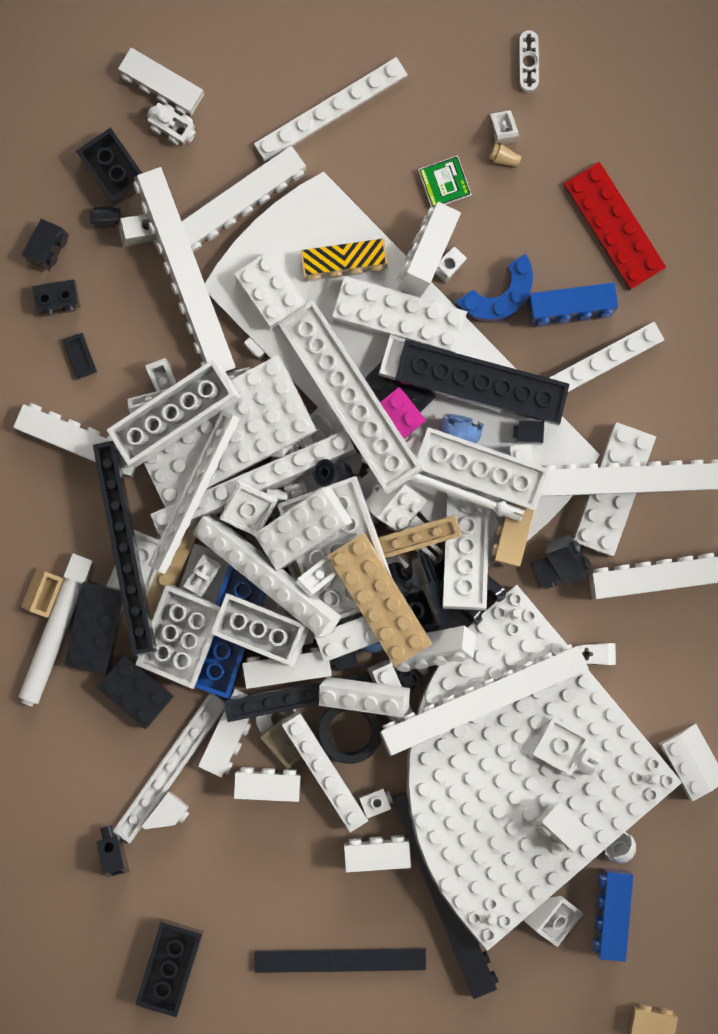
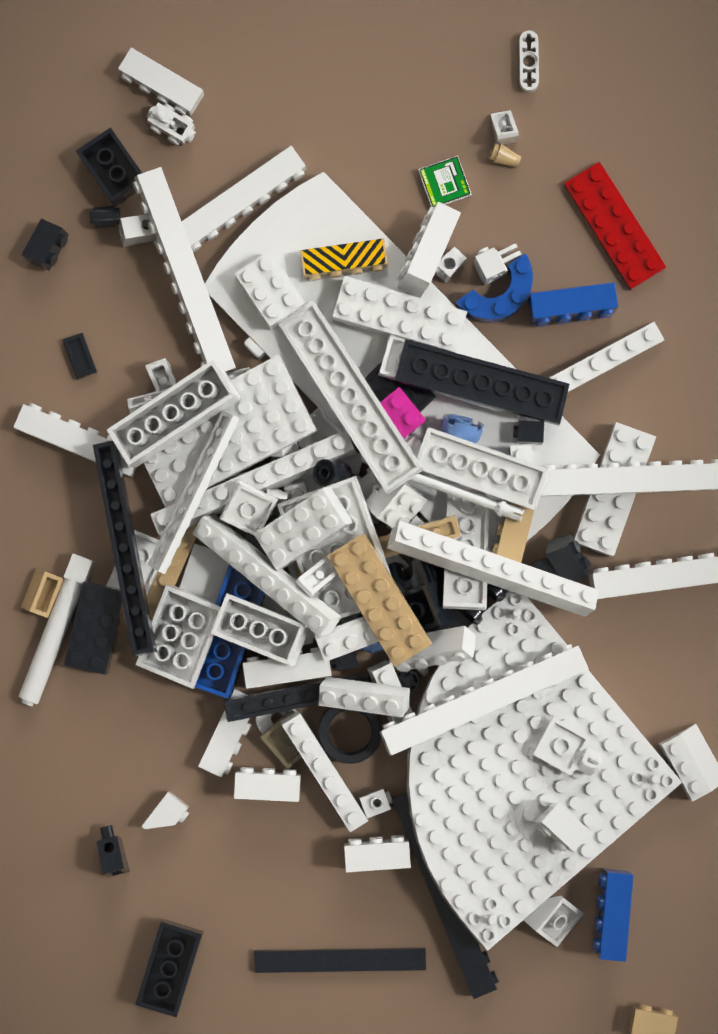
(56, 297): black brick -> none
(136, 692): black brick -> none
(170, 768): white tile -> none
(202, 575): white hips -> none
(331, 109): white plate -> none
(491, 265): none -> white brick
(492, 569): none -> white brick
(600, 654): white piece -> none
(621, 849): white hair -> none

